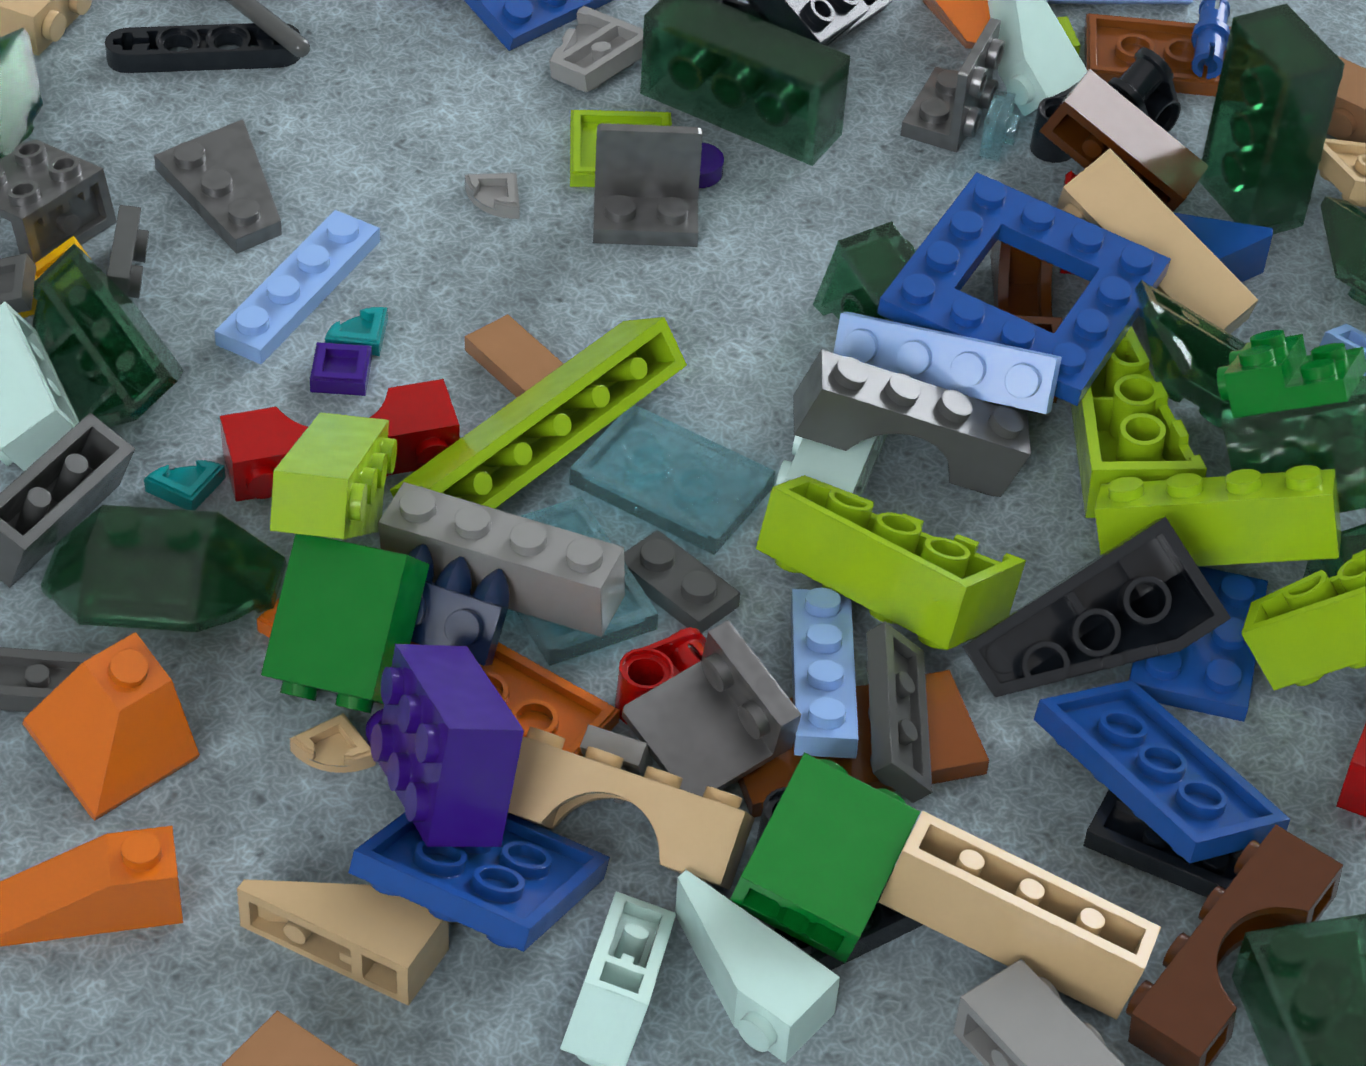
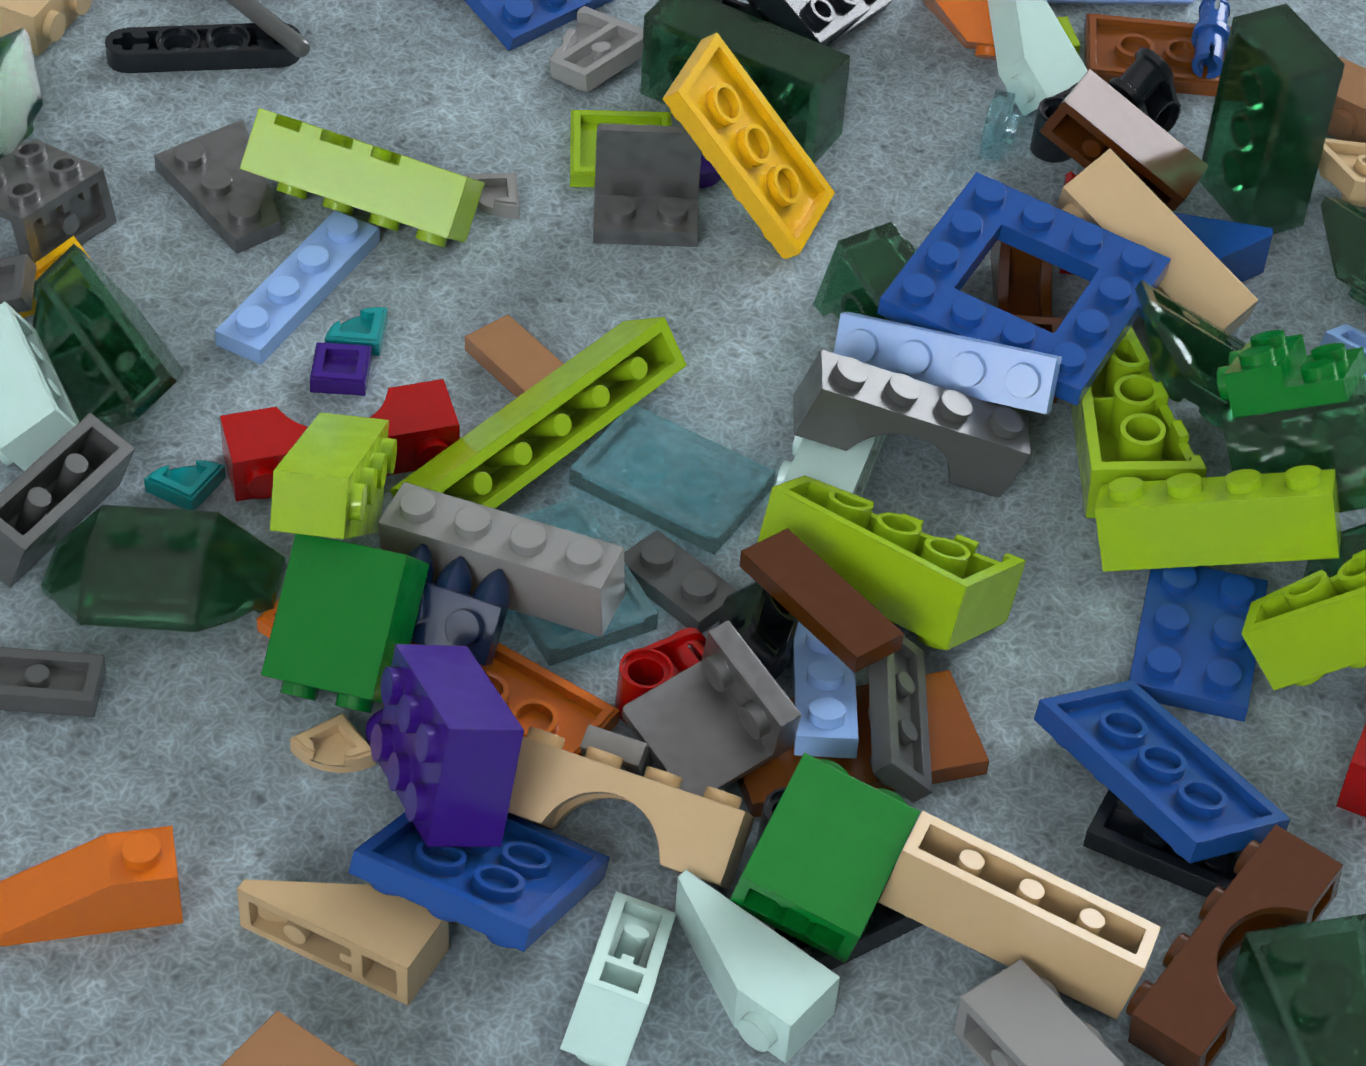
(113, 727): orange slope -> none
(128, 246): dark grey plate -> none
(362, 177): none -> lime wedge
(749, 146): none -> yellow plate
(762, 625): none -> black piece
(821, 600): none -> reddish brown tile
(953, 100): flat silver bracket -> none
(1114, 611): black wedge -> none

